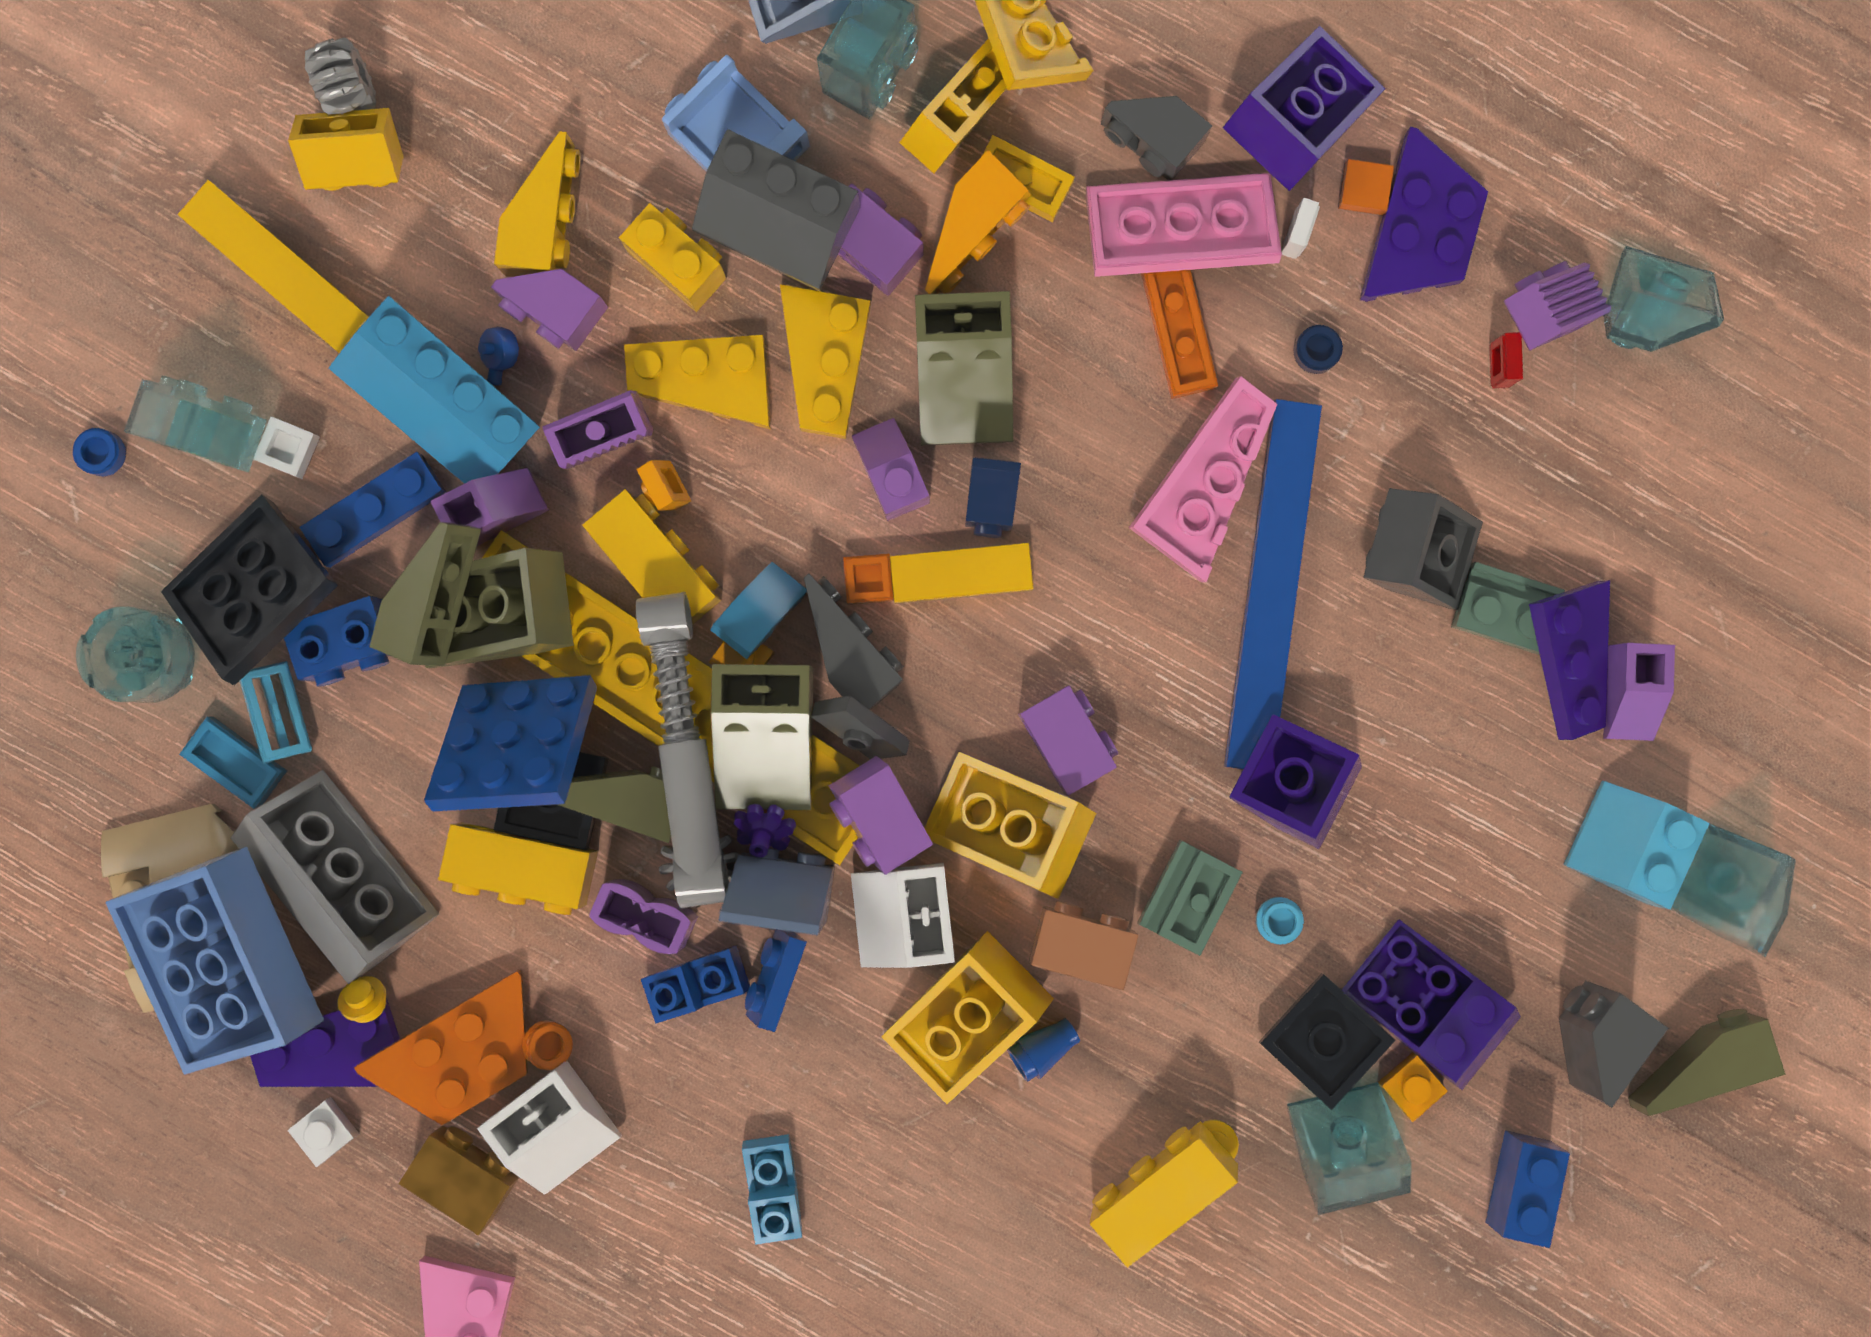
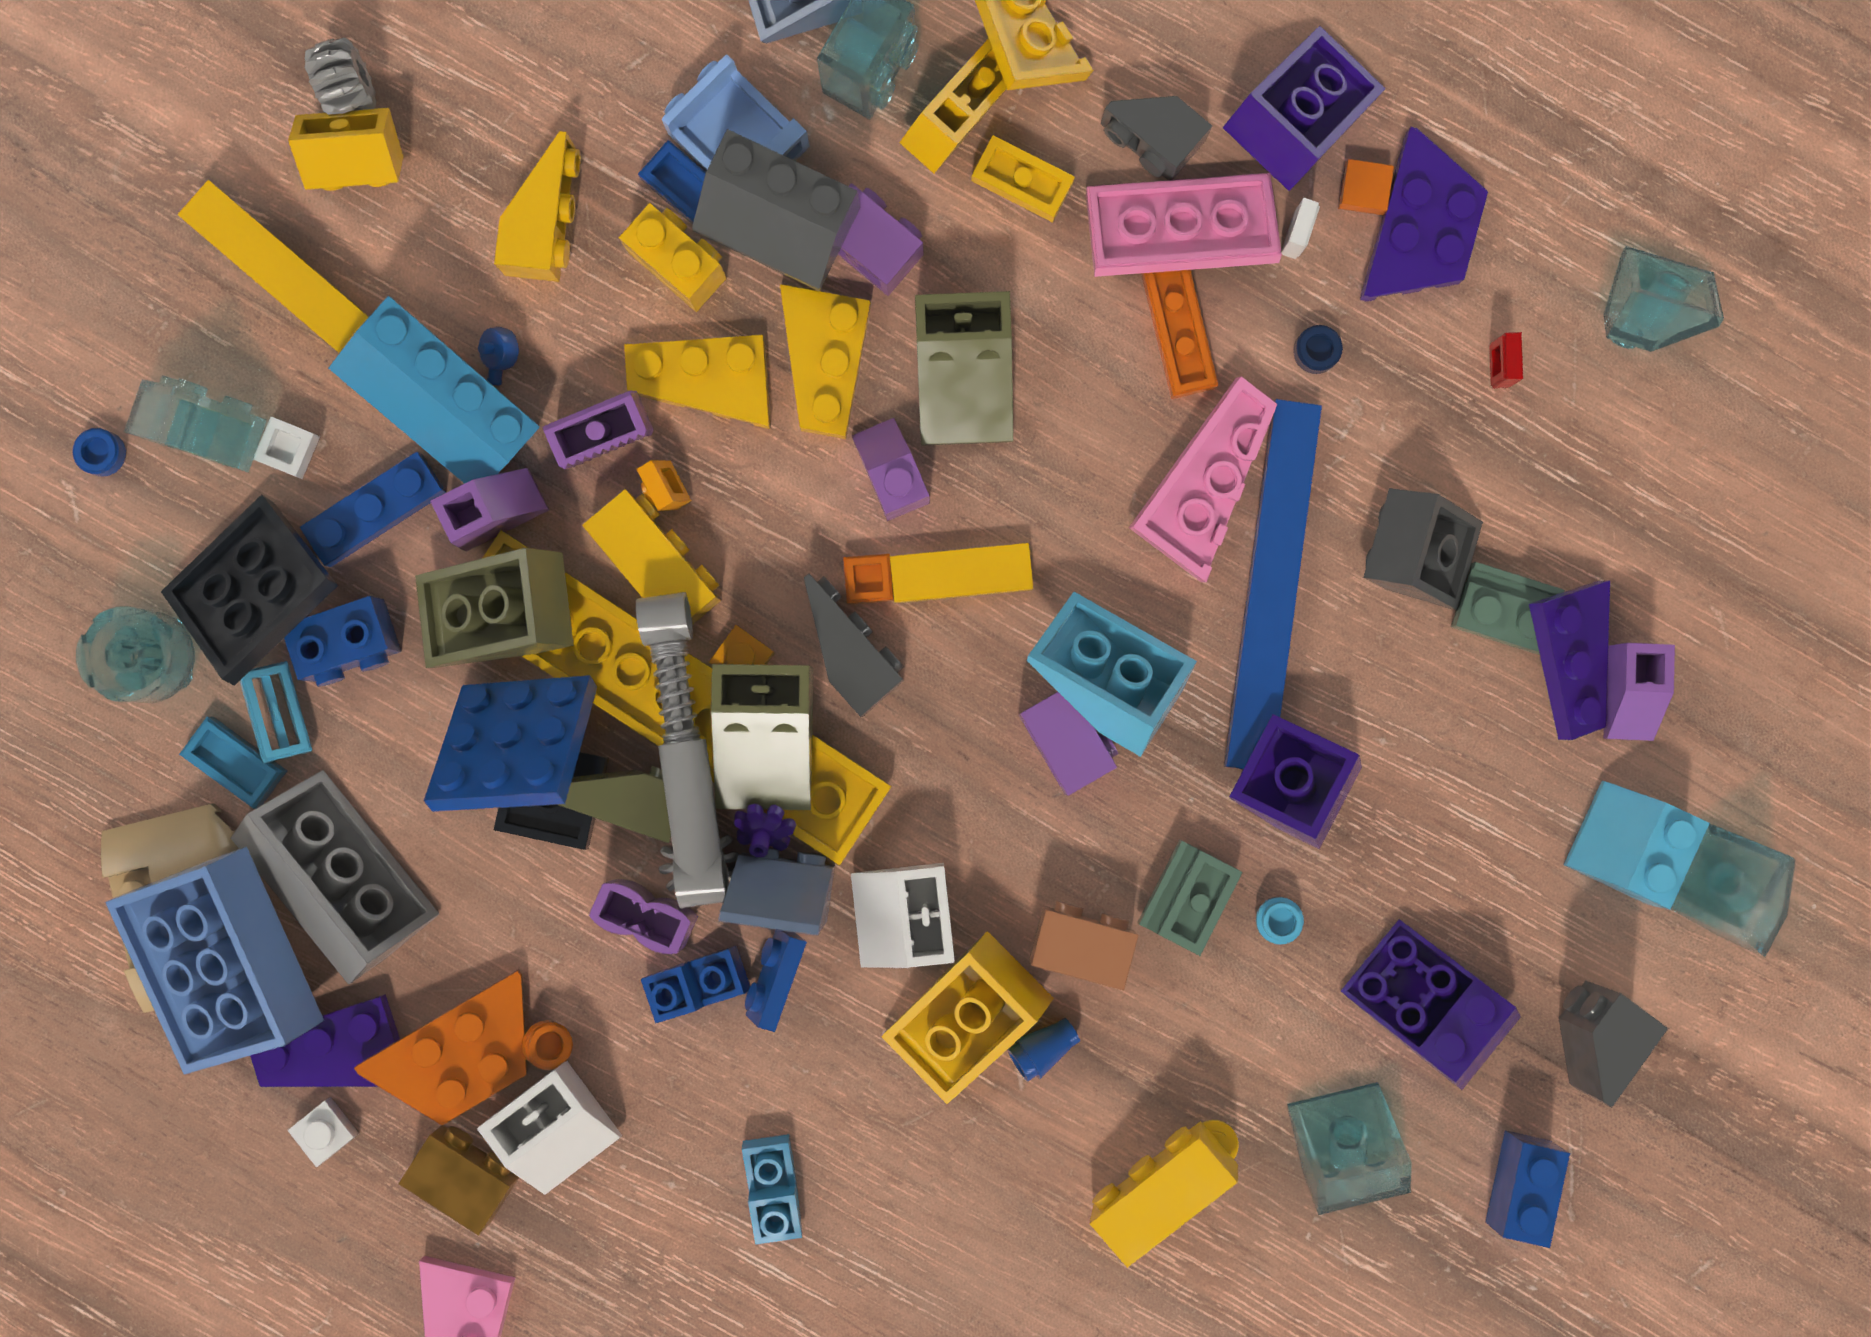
(362, 999): yellow plate -> none
(425, 601): olive slope -> none
(517, 868): yellow brick -> none
(555, 302): medium lavender slope -> none
(675, 179): none -> blue tile
(758, 610): dark azure slope -> none
(860, 728): dark grey plate -> none
(879, 815): medium lavender brick -> none
(977, 210): light orange slope -> none
(992, 496): dark blue slope -> none
(1009, 824): yellow slope -> none
(1111, 671): none -> medium azure slope
(1327, 1041): black plate -> none
(1412, 1087): light orange plate -> none
(1556, 303): medium lavender brick -> none
(1713, 1061): olive slope -> none

